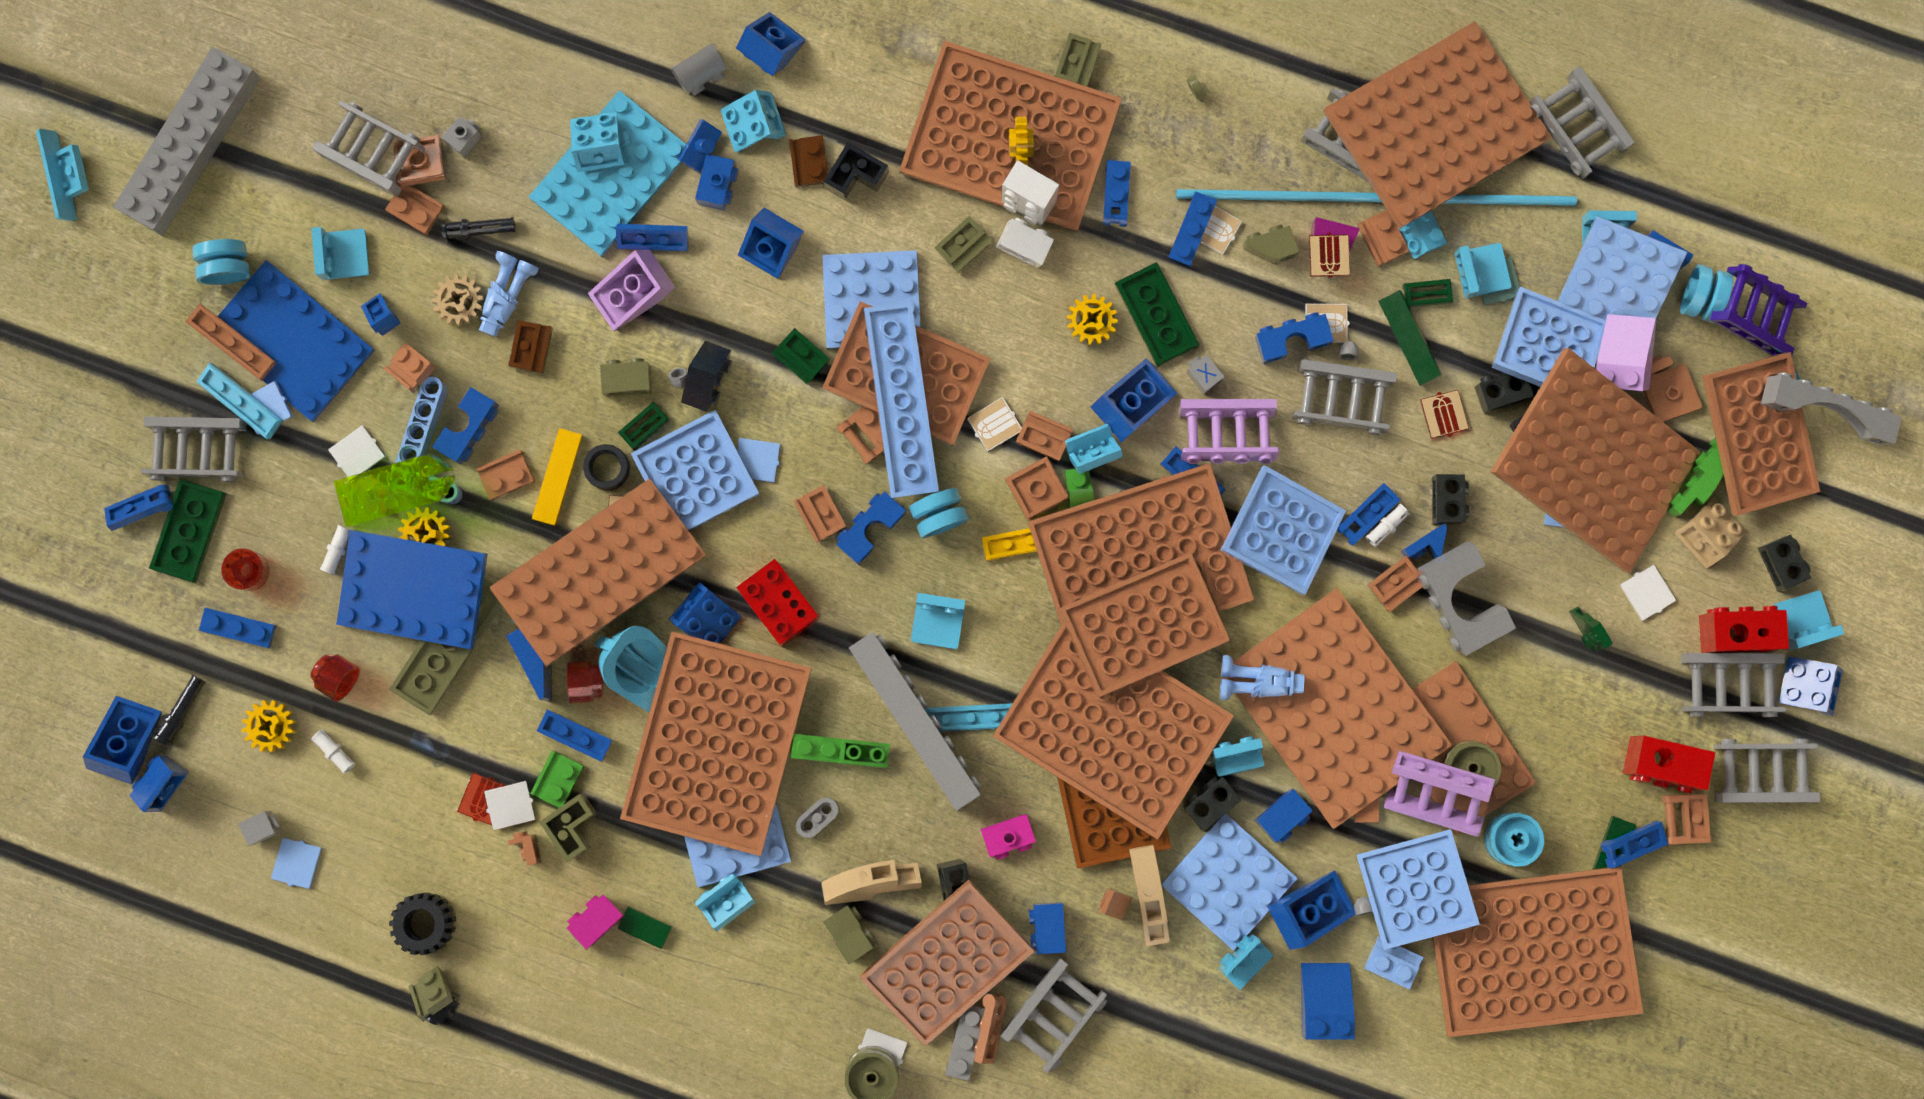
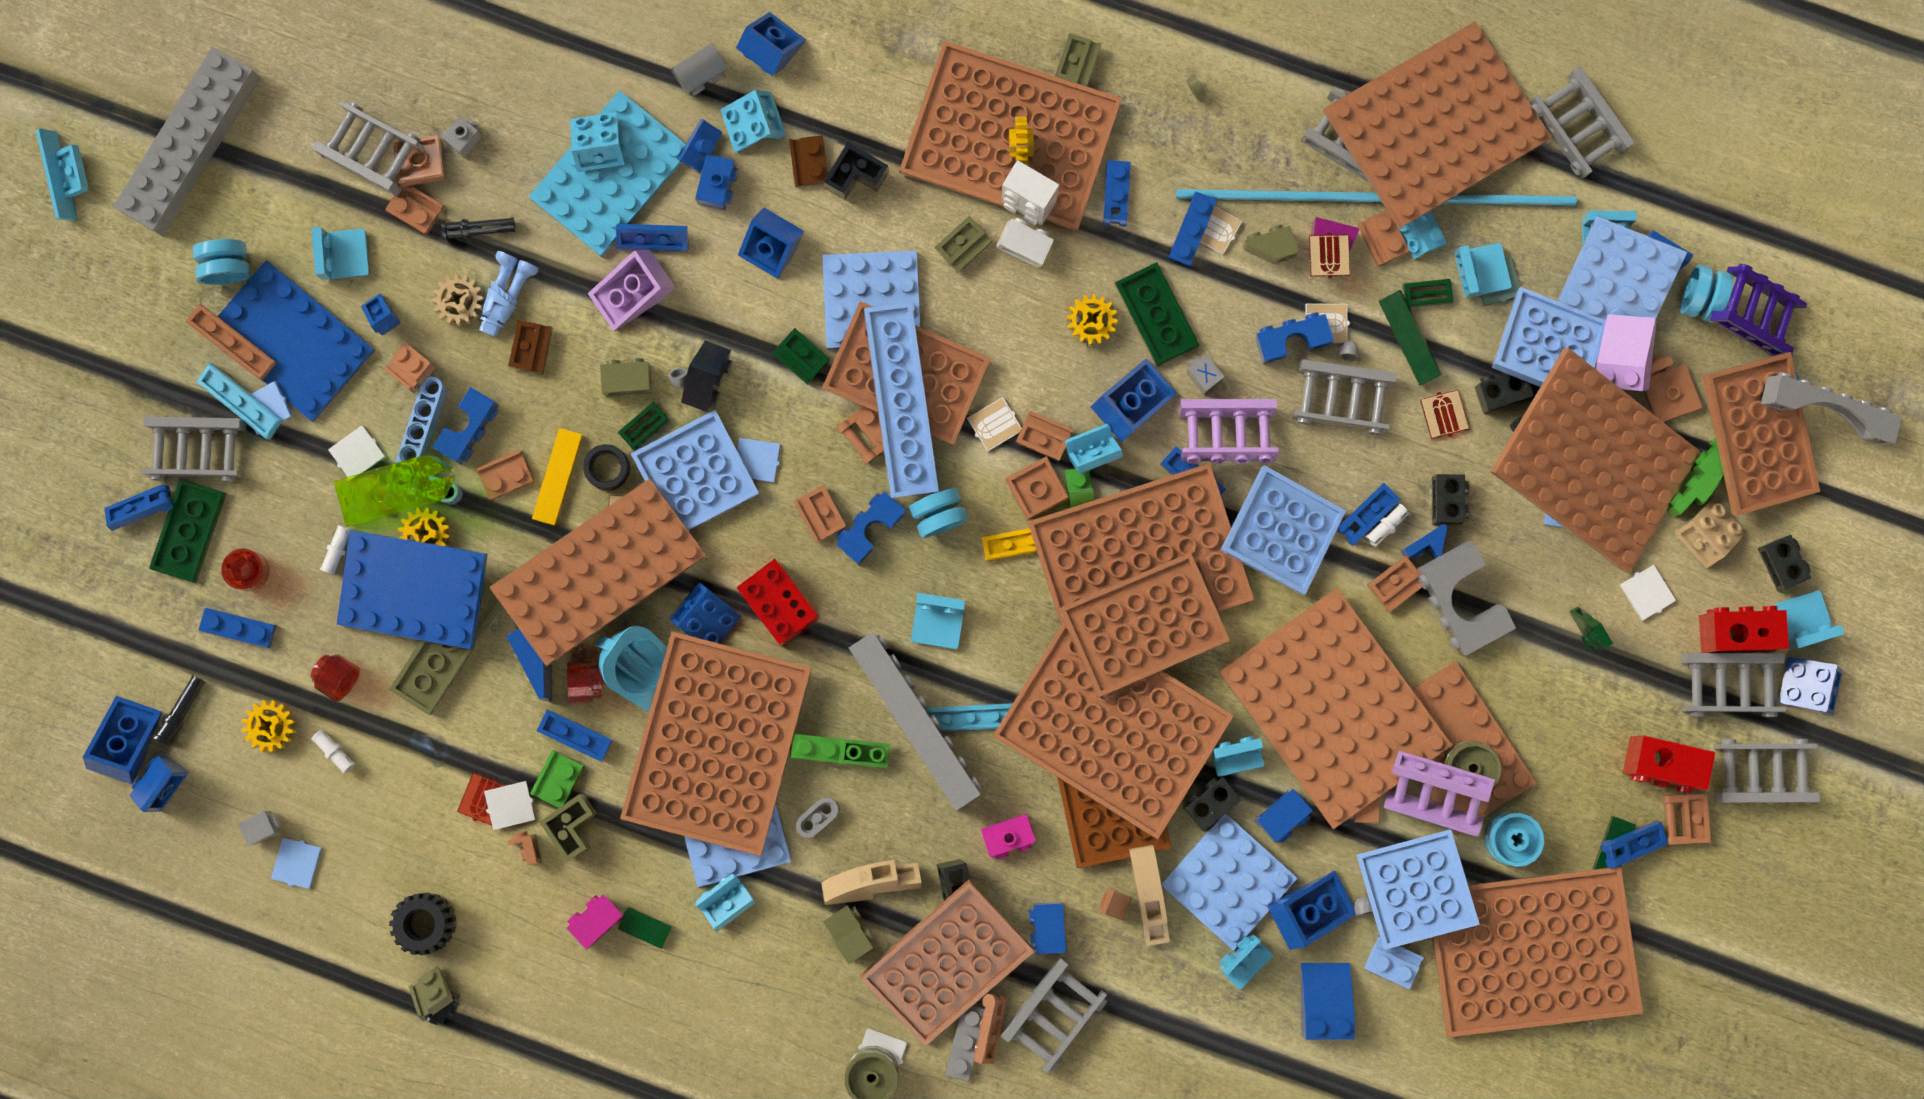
(1269, 680): light blue piece -> none

